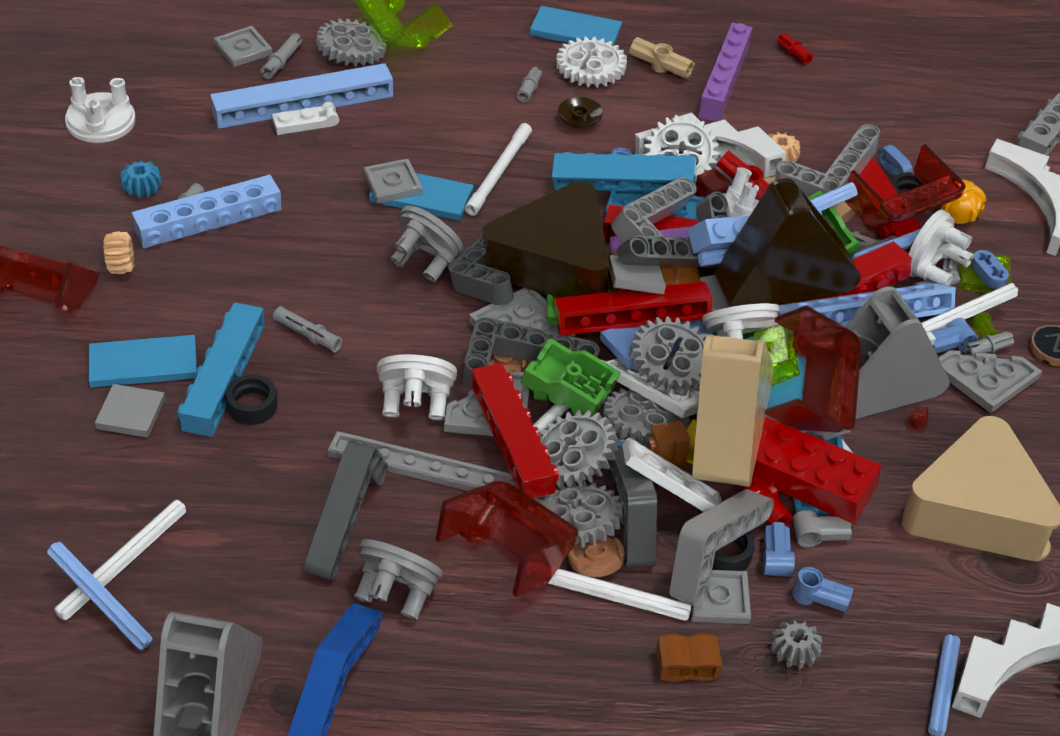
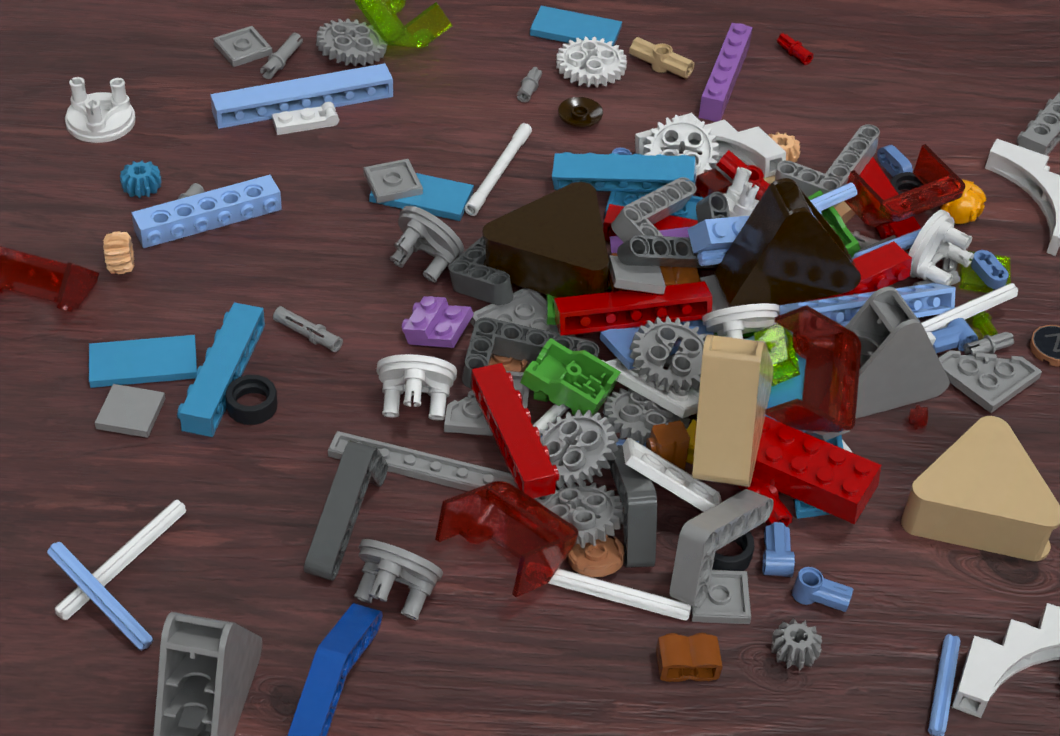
(436, 323): none -> medium lavender plate
(813, 529): light grey piece -> none

